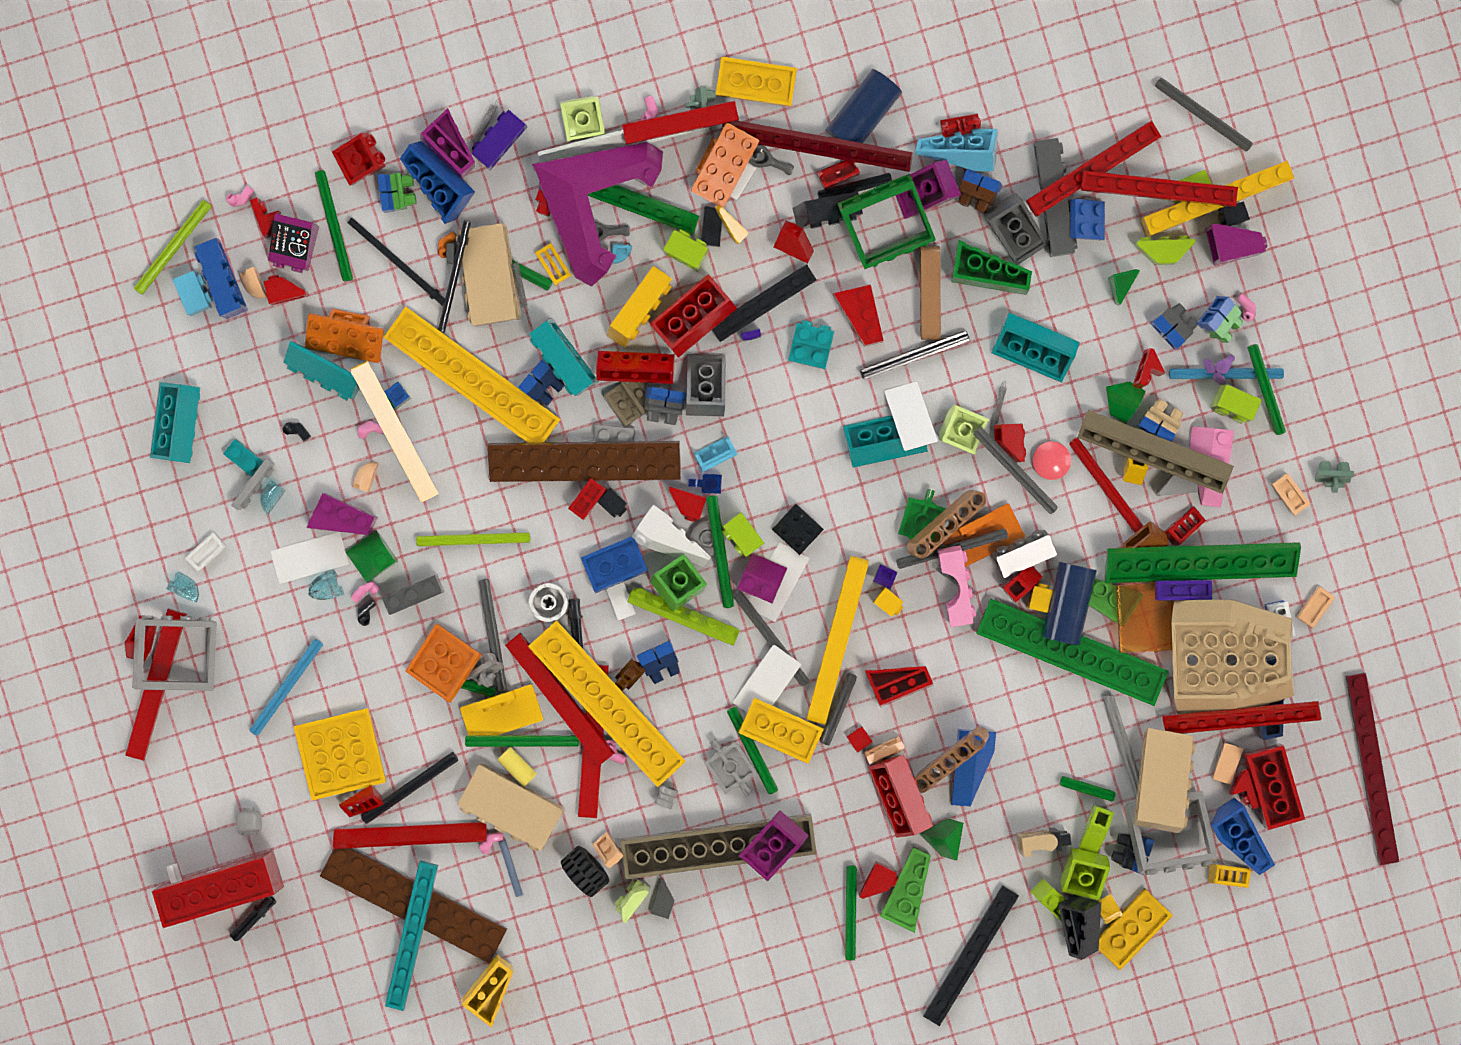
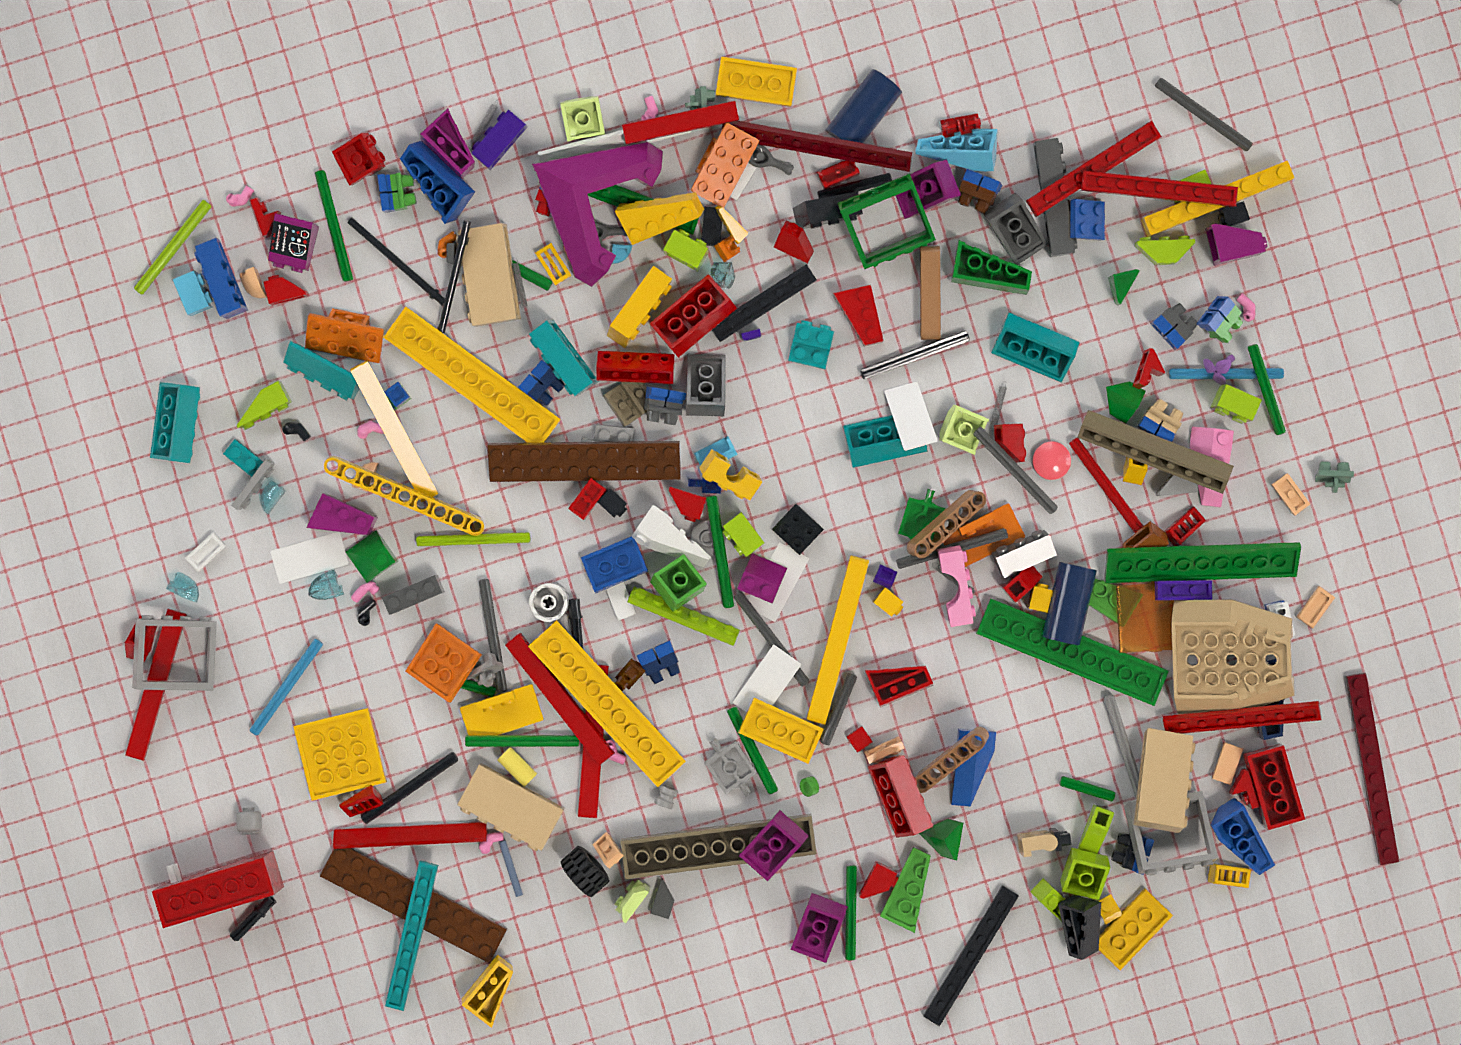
(267, 401): none -> lime slope
(410, 503): none -> yellow beam
(652, 217): none -> yellow wedge
(723, 274): none -> clear light blue brick
(727, 248): none -> orange tile
(743, 484): none -> yellow arch
(809, 786): none -> bright green tile
(819, 927): none -> magenta slope

